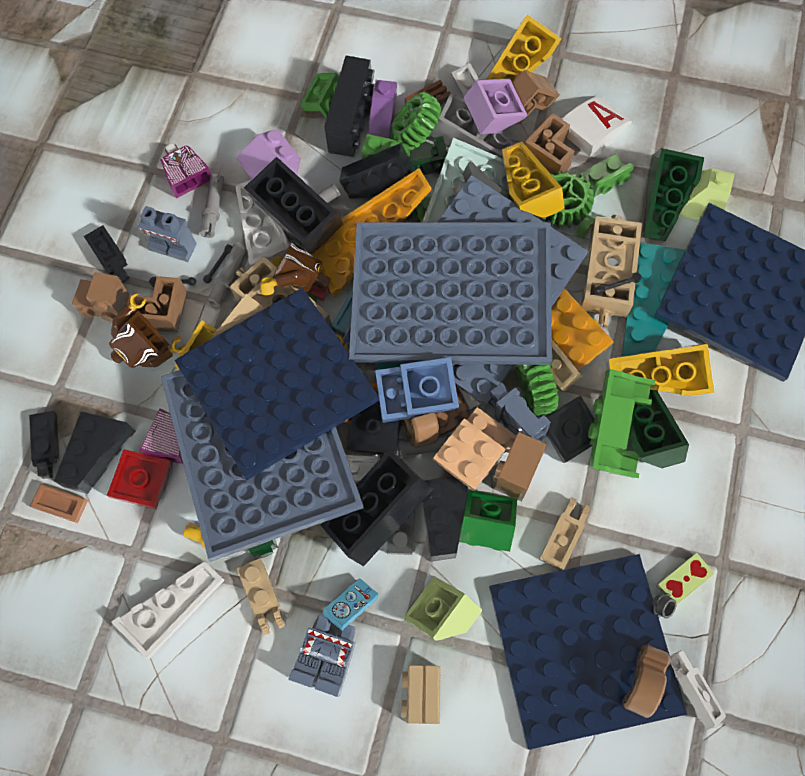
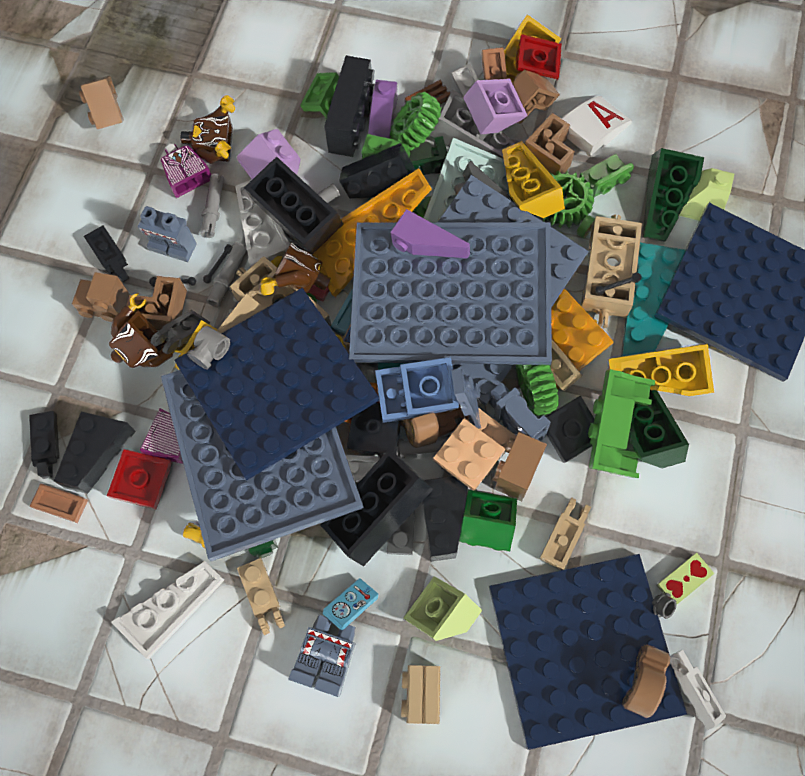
(102, 102): none -> medium nougat brick
(178, 331): none -> dark grey hinge
(208, 345): none -> light grey piece
(212, 133): none -> reddish brown torso
(425, 238): none -> medium lavender slope
(466, 395): none -> sand blue wing
(493, 64): none -> nougat plate
(539, 56): none -> red slope

